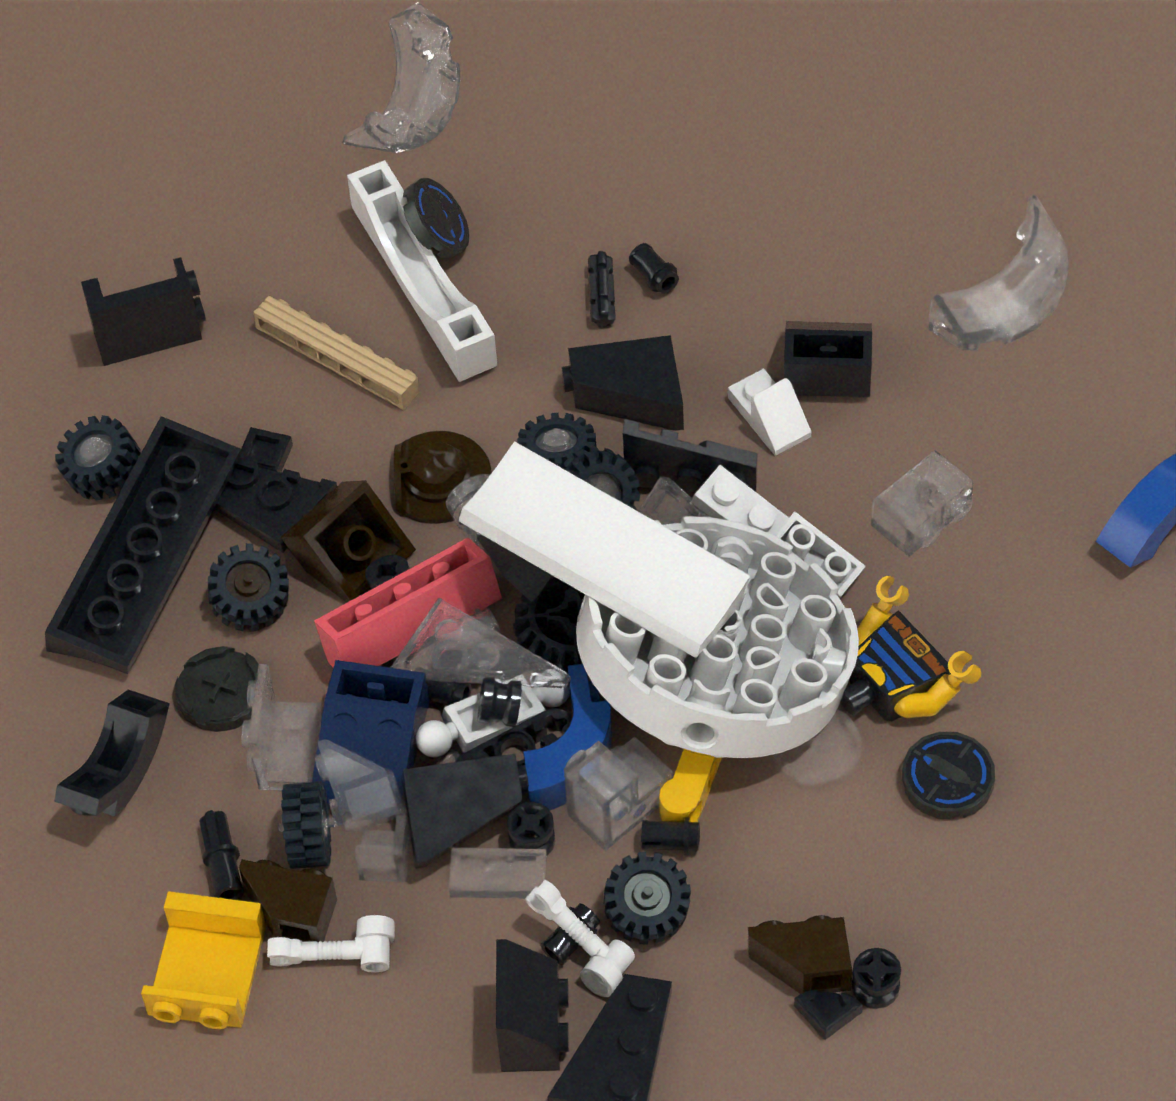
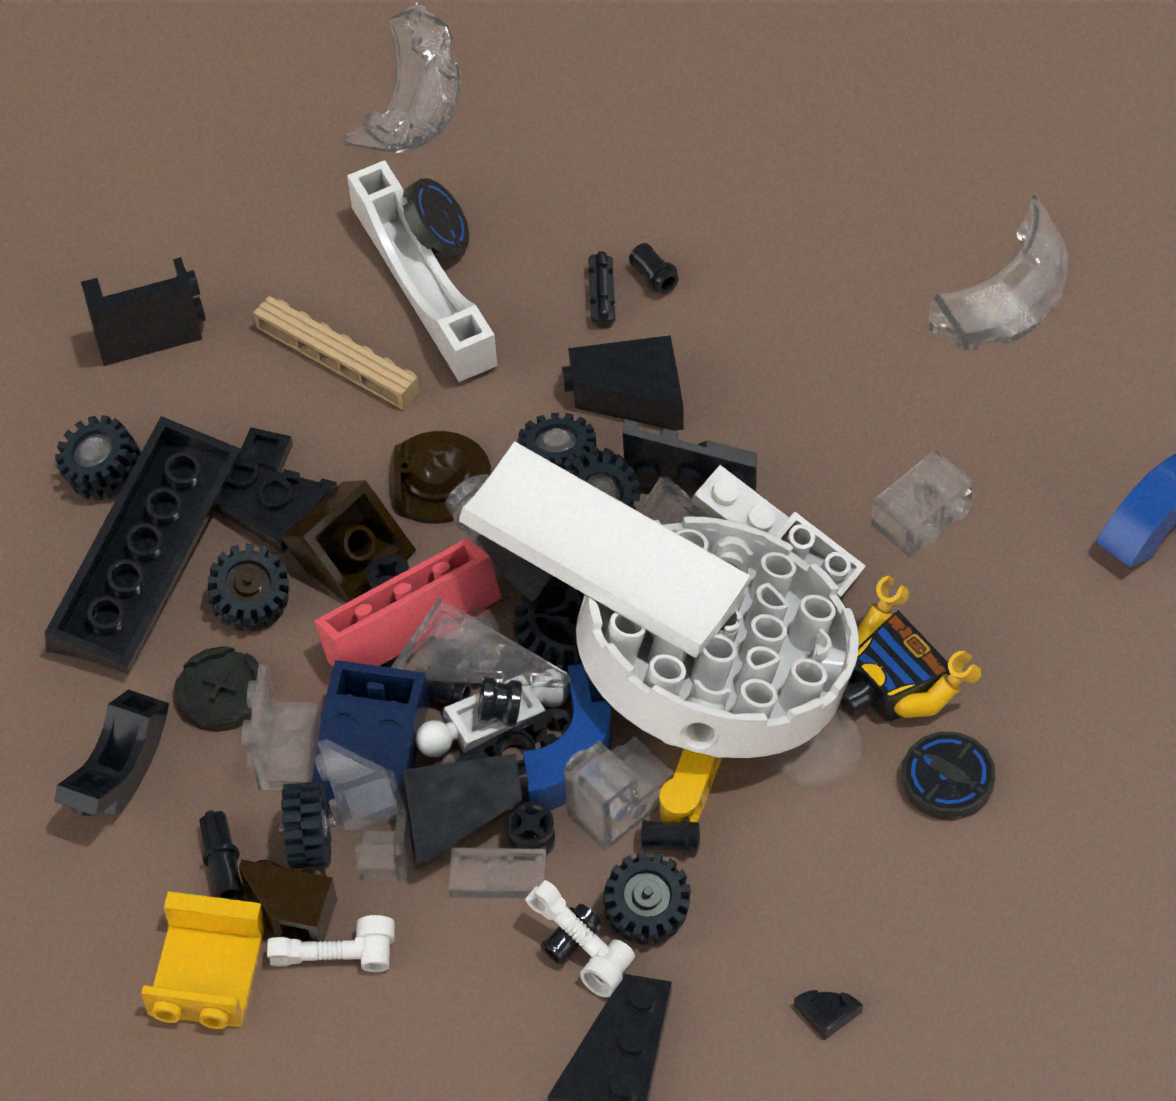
(529, 1009): black slope -> none
(771, 410): white slope -> none
(804, 953): dark brown slope -> none
(828, 358): black slope -> none
(876, 965): black wheel -> none

